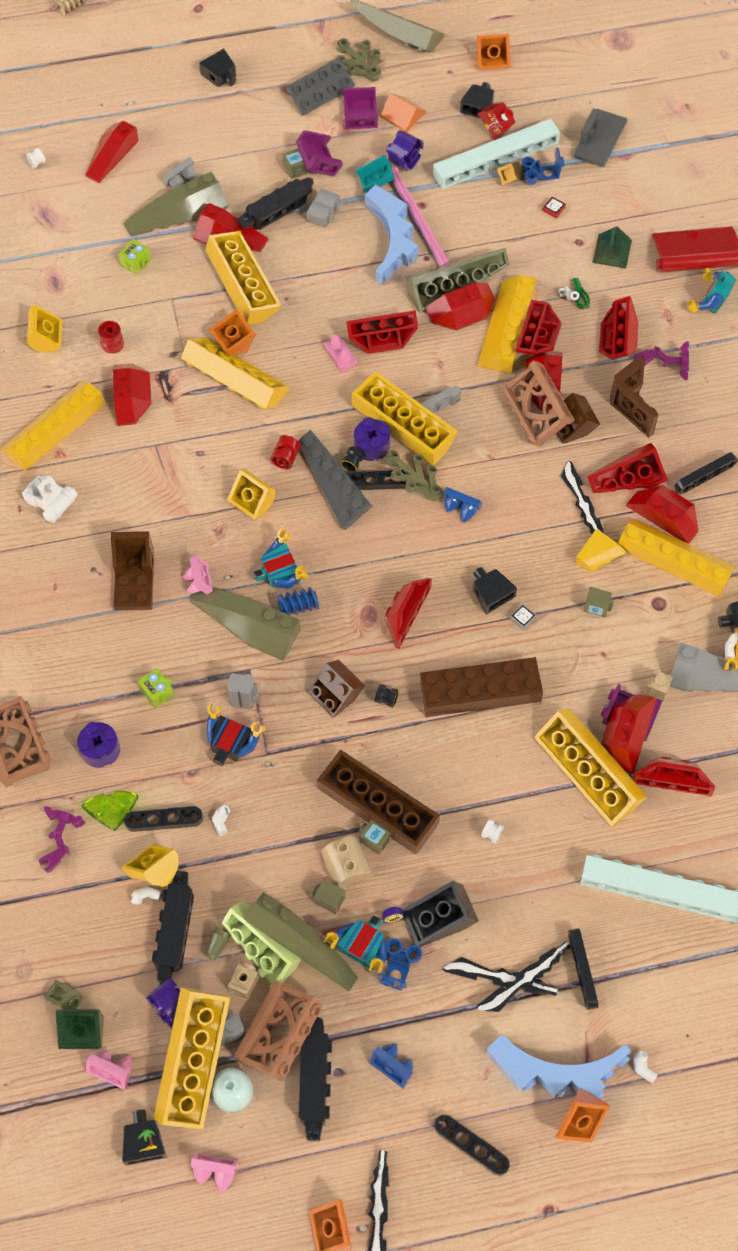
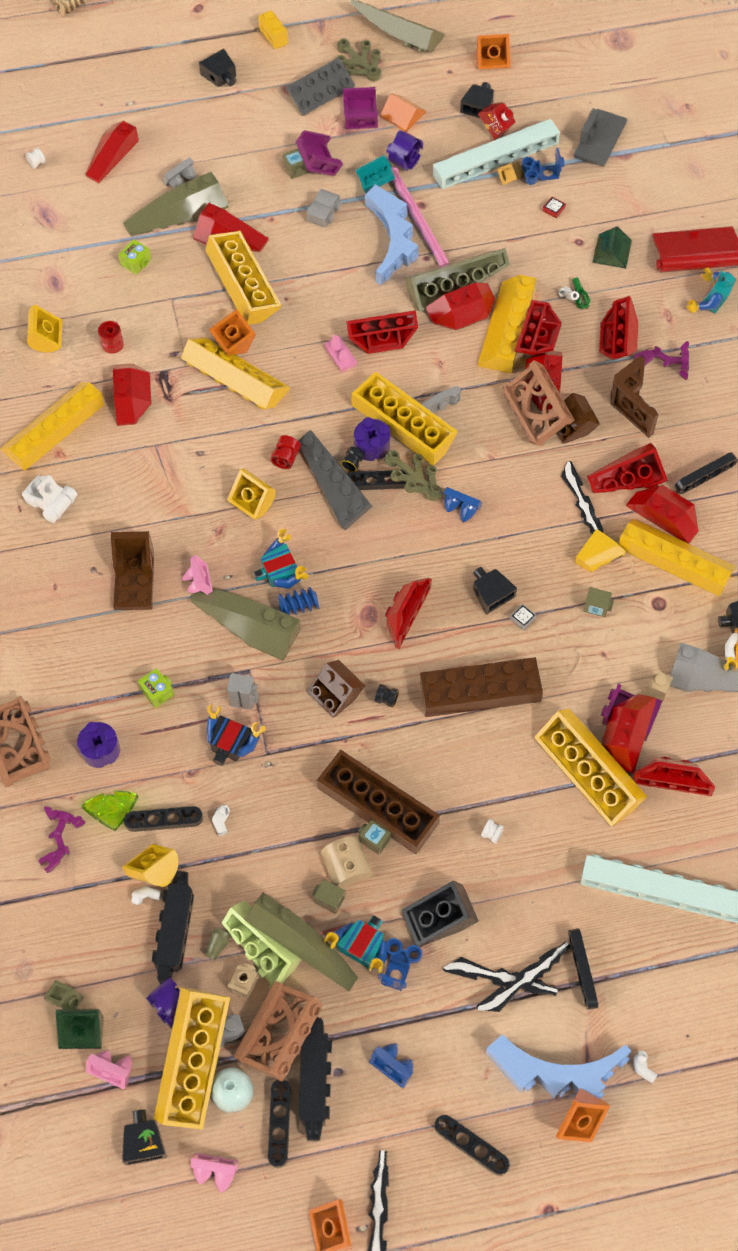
(273, 29): none -> yellow brick
(275, 1123): none -> black beam
(276, 204): black hinge -> none
(392, 914): dark purple tile -> none

